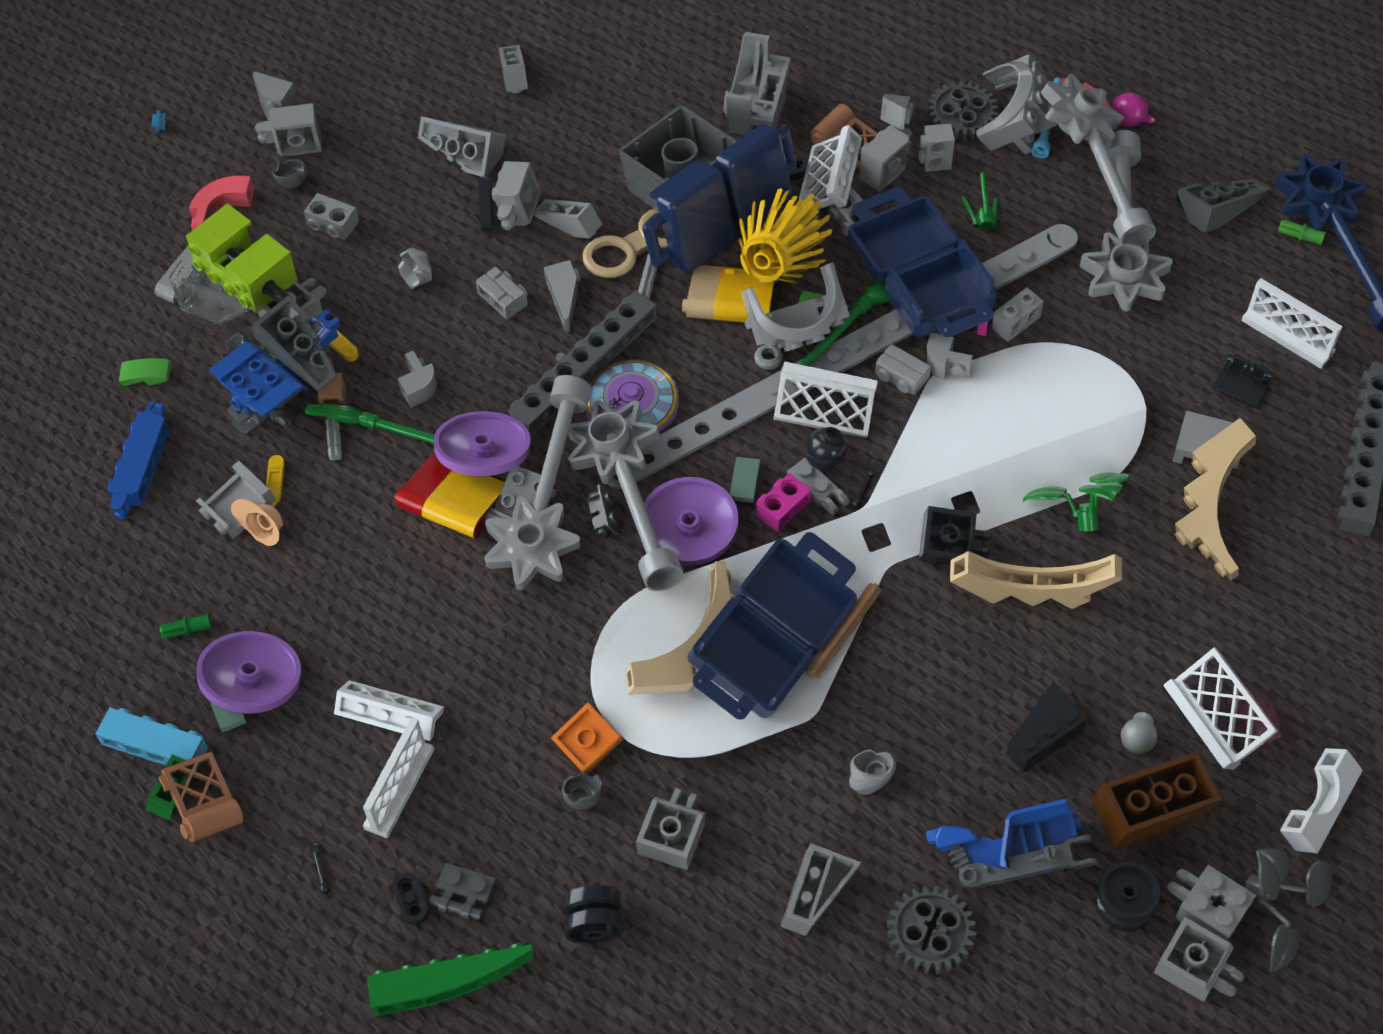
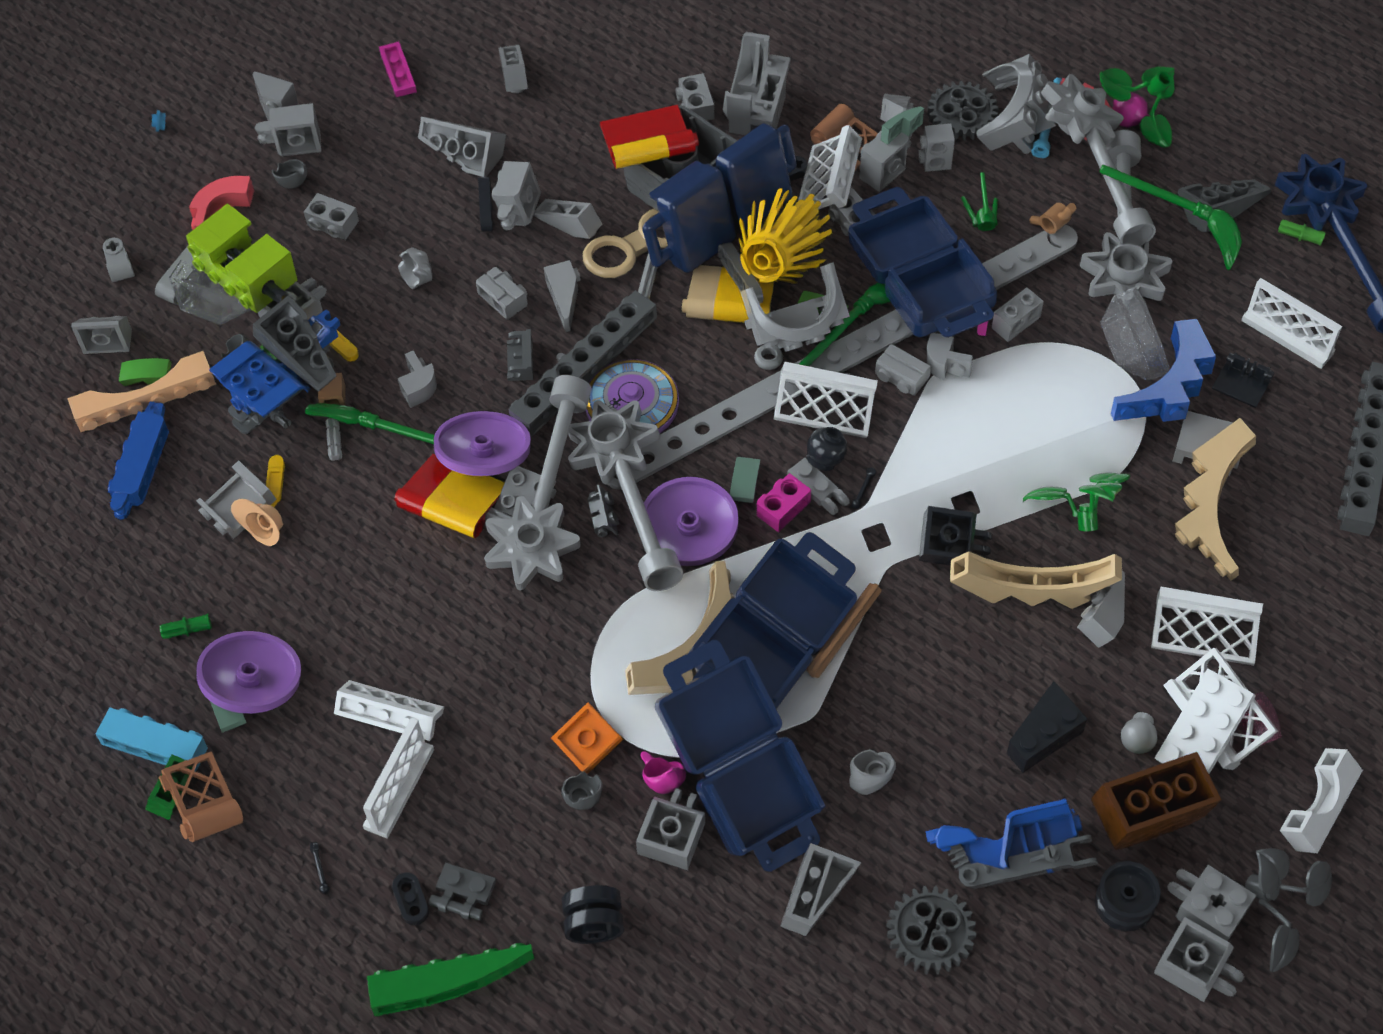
(97, 408): none -> light nougat arch
(103, 334): none -> light grey slope
(117, 260): none -> light grey piece
(397, 69): none -> dark pink plate
(520, 356): none -> dark grey hinge
(648, 136): none -> red door
(662, 775): none -> dark pink hair
(696, 95): none -> light grey brick
(731, 260): none -> dark grey beam
(752, 777): none -> dark blue piece
(904, 122): none -> sand green slope
(1054, 217): none -> medium nougat piece
(1105, 615): none -> light grey slope
(1134, 336): none -> clear wedge
(1158, 83): none -> green plant
(1184, 379): none -> arch
(1207, 720): none -> white plate
(1210, 605): none -> white fence
(1219, 221): none -> green piece

